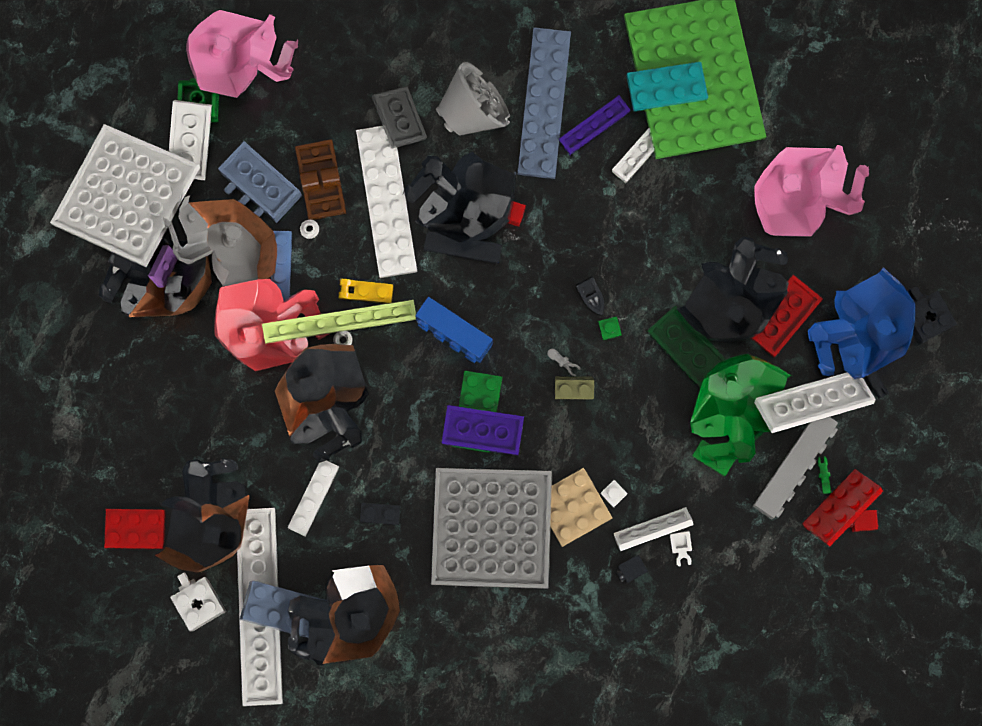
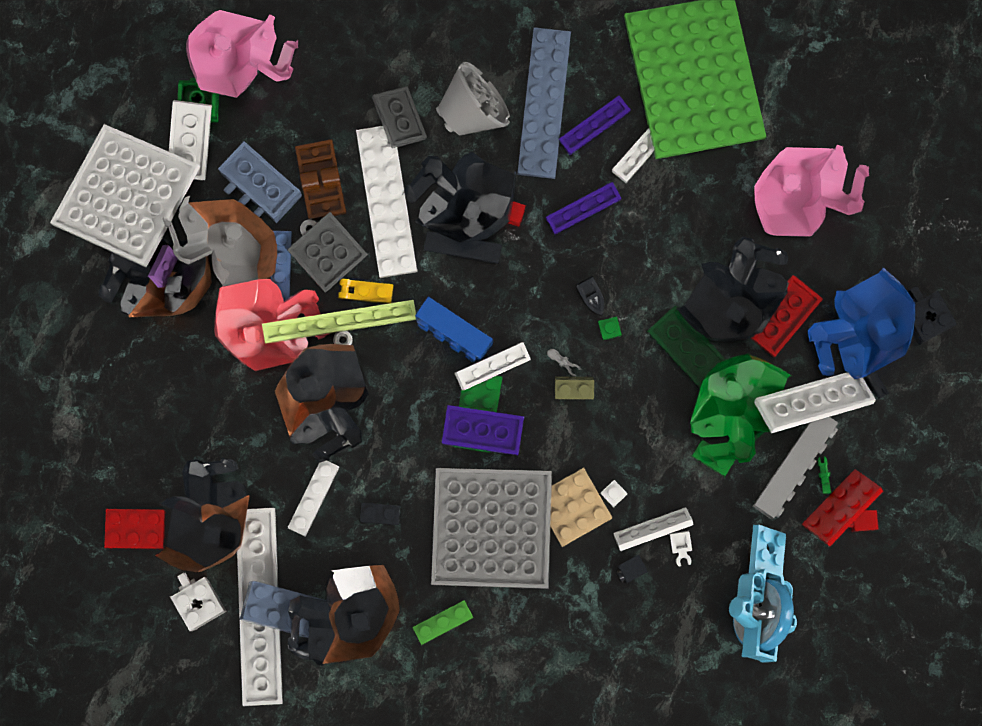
(327, 252): none -> dark grey plate
(443, 622): none -> bright green plate
(492, 366): none -> white plate
(583, 208): none -> dark purple plate
(667, 86): teal plate -> none
(765, 626): none -> medium azure piece

